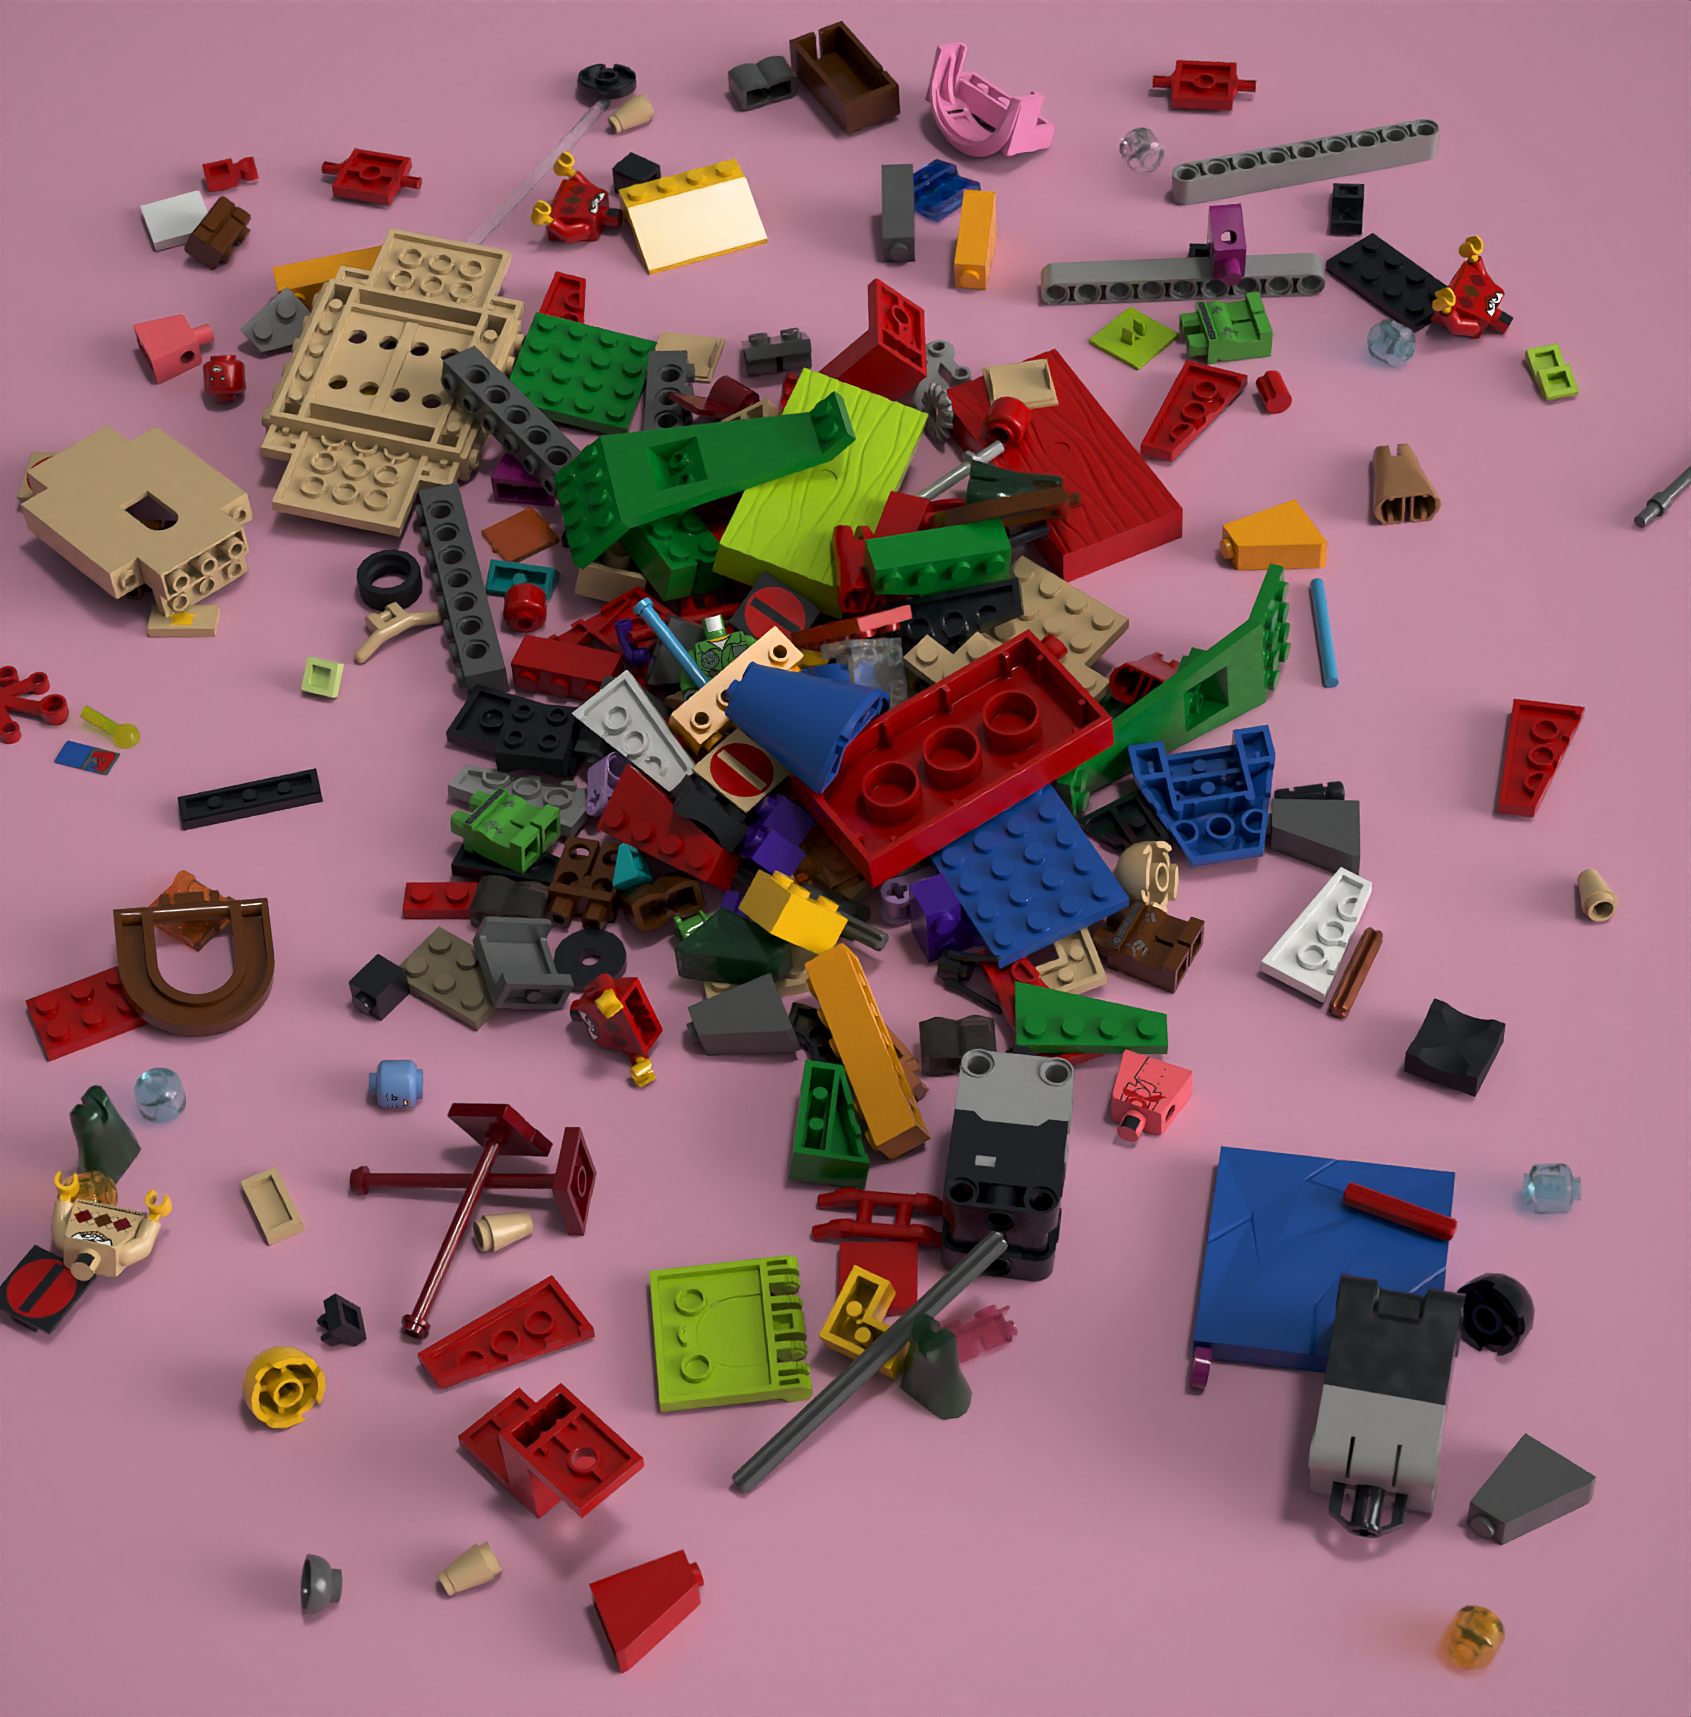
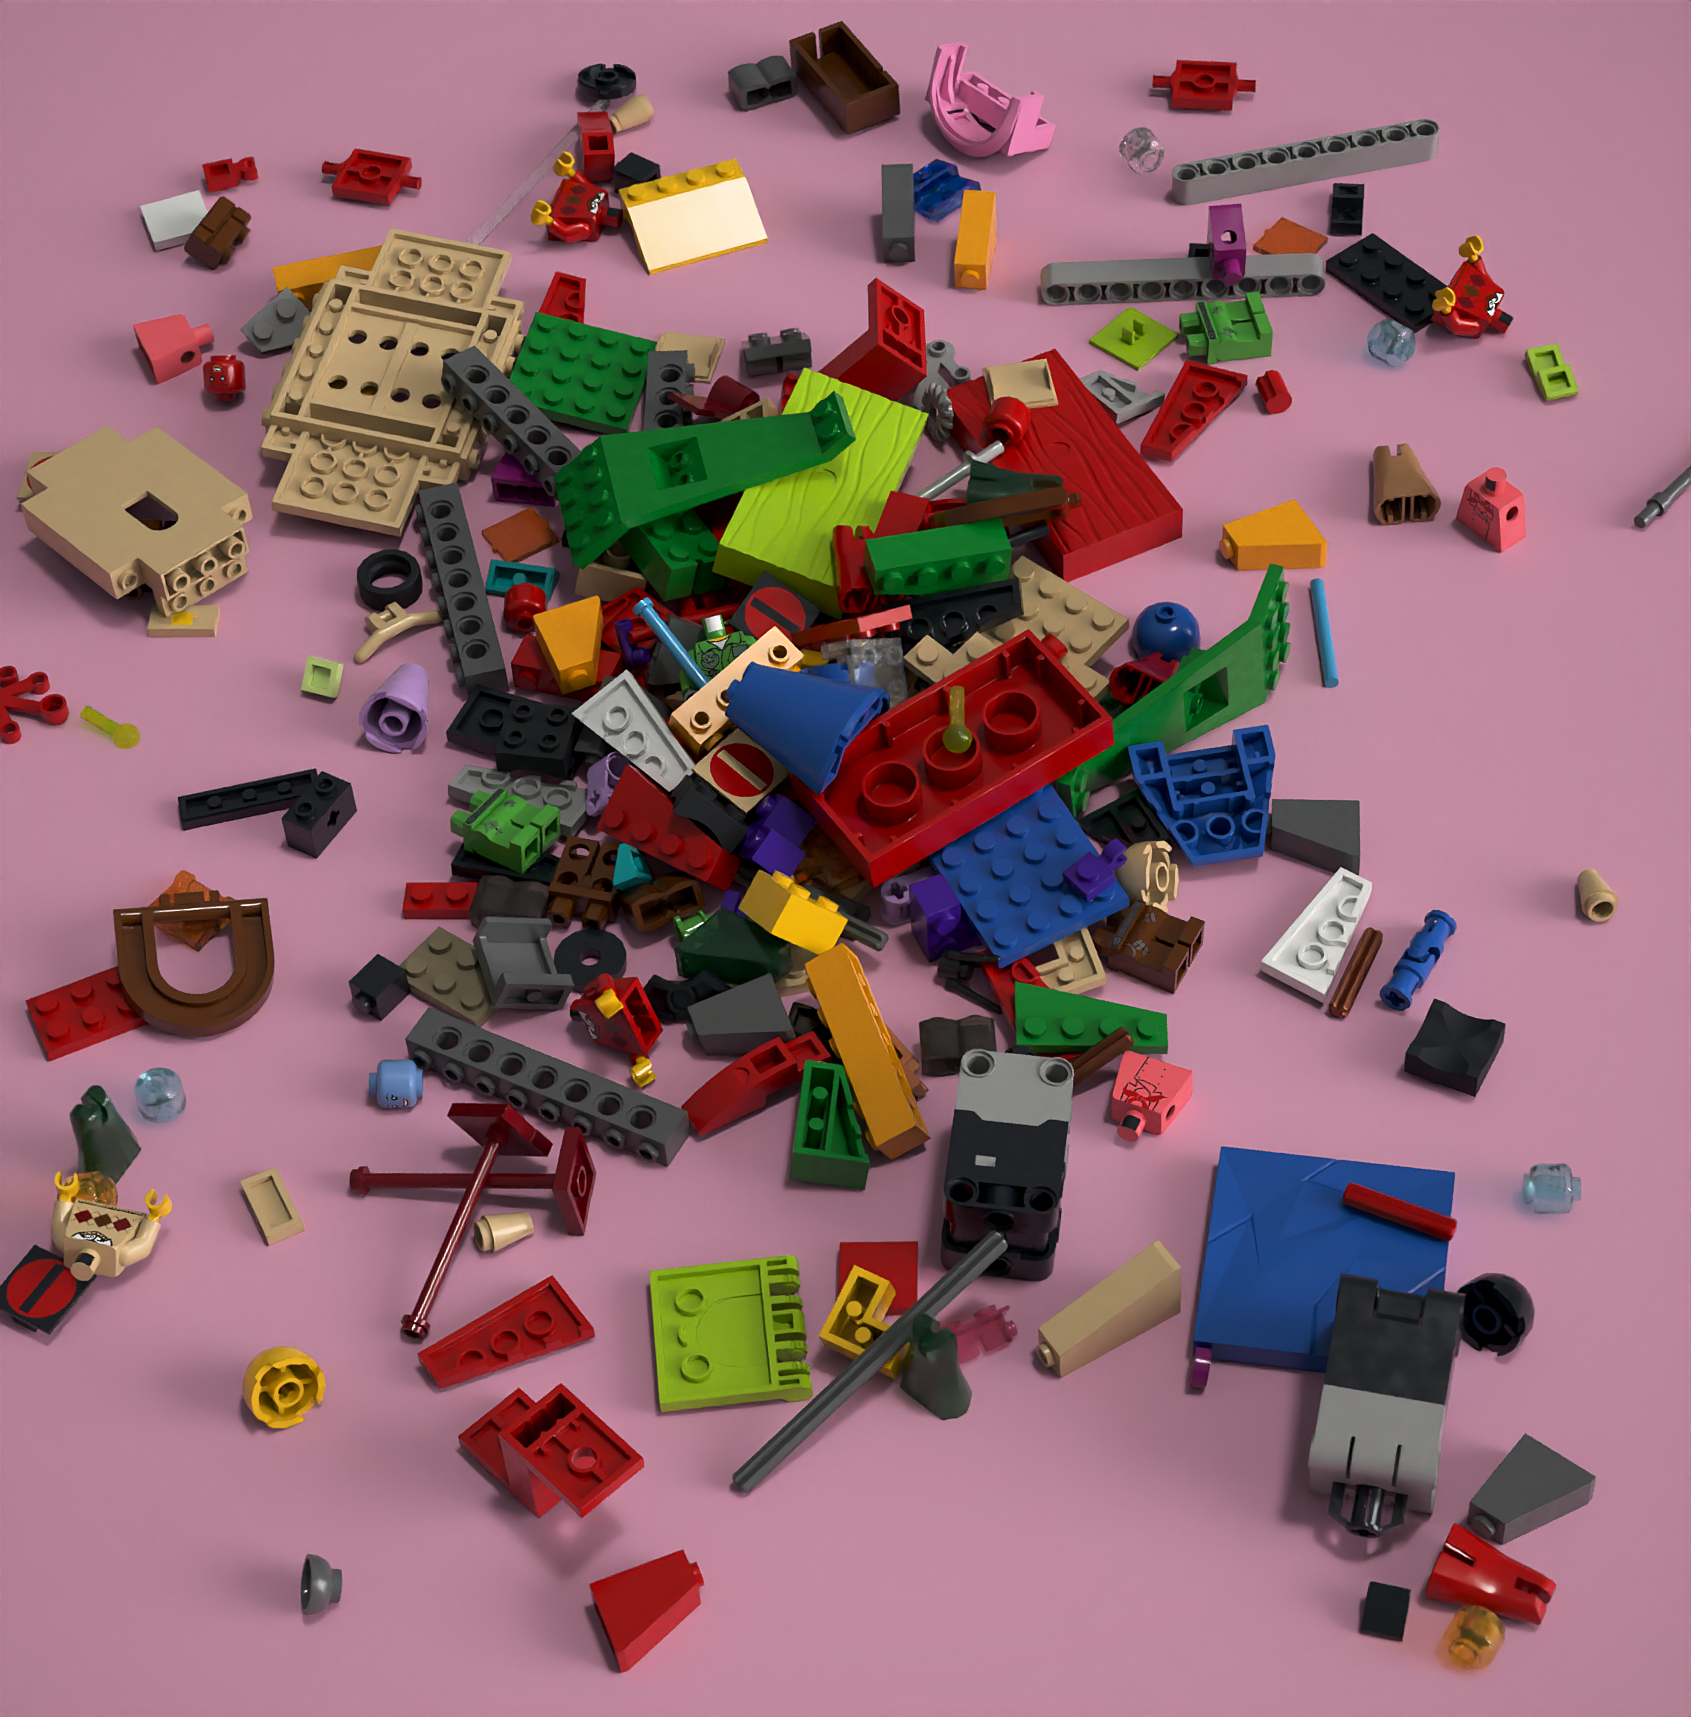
(87, 757): sticker -> none
(319, 814): none -> black brick
(343, 1321): black tile -> none
(398, 710): none -> lavender cone
(470, 1569): tan cone -> none
(548, 1087): none -> dark grey brick
(572, 642): none -> light orange slope
(596, 145): none -> red slope
(672, 998): none -> black tile
(747, 1081): none -> red slope
(865, 1228): red piece -> none
(957, 737): none -> clear neon green bar
(1093, 875): none -> dark purple plate
(1101, 1054): none -> copper axle
(1113, 1311): none -> tan slope
(1120, 396): none -> light grey wing
(1166, 630): none -> blue cylinder
(1289, 238): none -> clear orange piece
(1333, 791): black axle -> none
(1386, 1611): none -> black slope
(1418, 960): none -> blue piece
(1480, 1575): none -> red piece
(1493, 509): none -> coral torso
(1534, 752): red wing -> none

